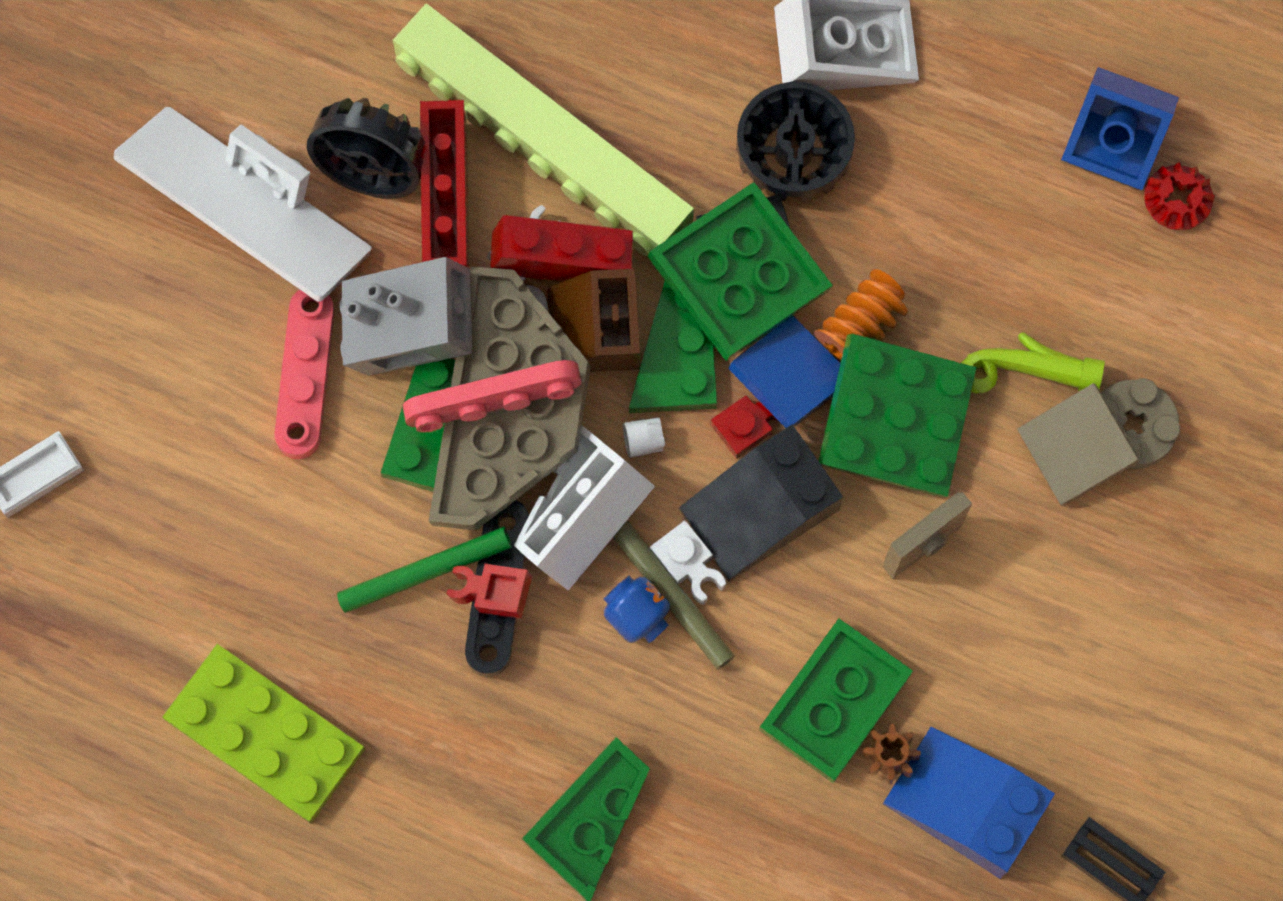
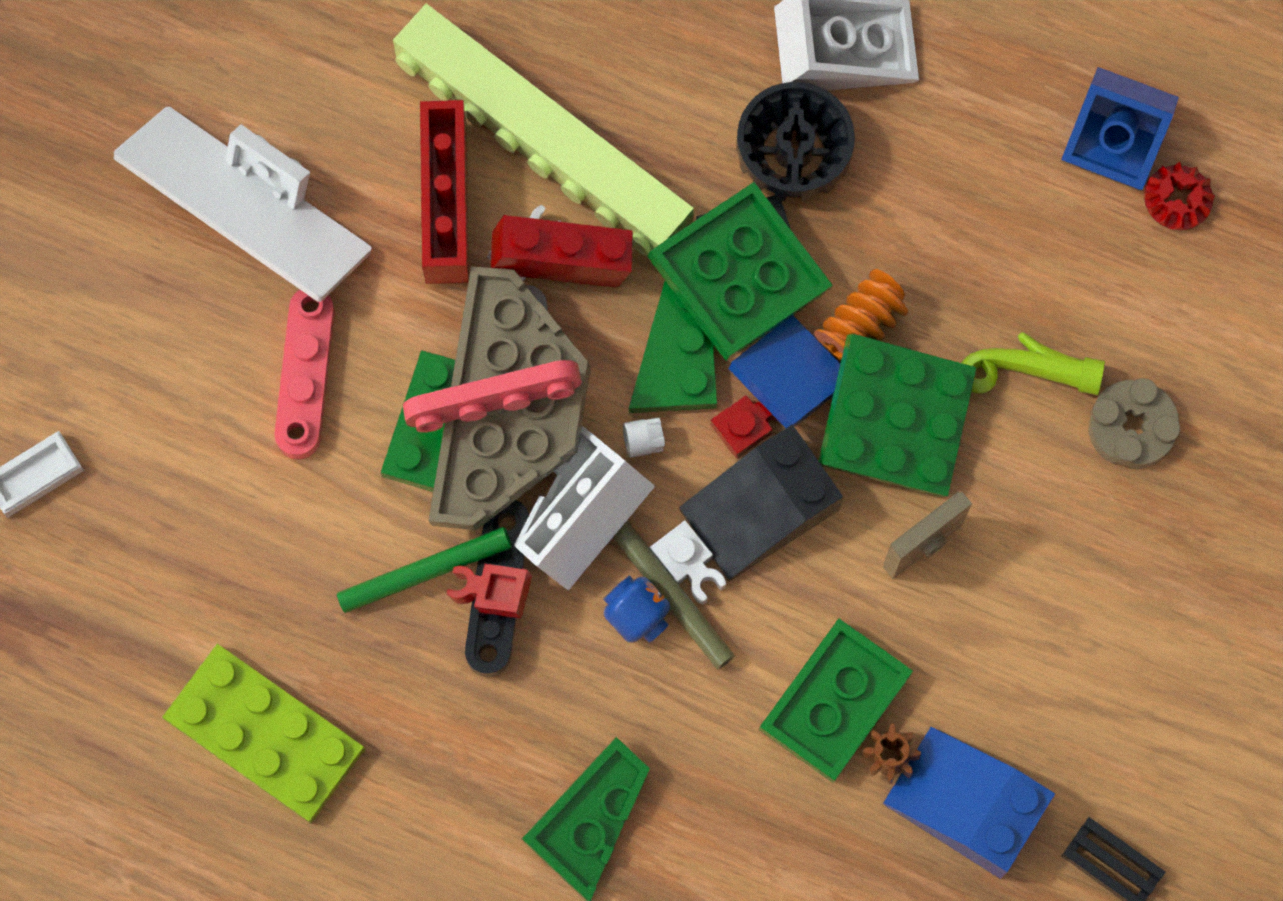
(367, 149): black gear -> none
(406, 316): light grey piece -> none
(600, 317): reddish brown slope -> none
(1078, 444): dark tan tile -> none

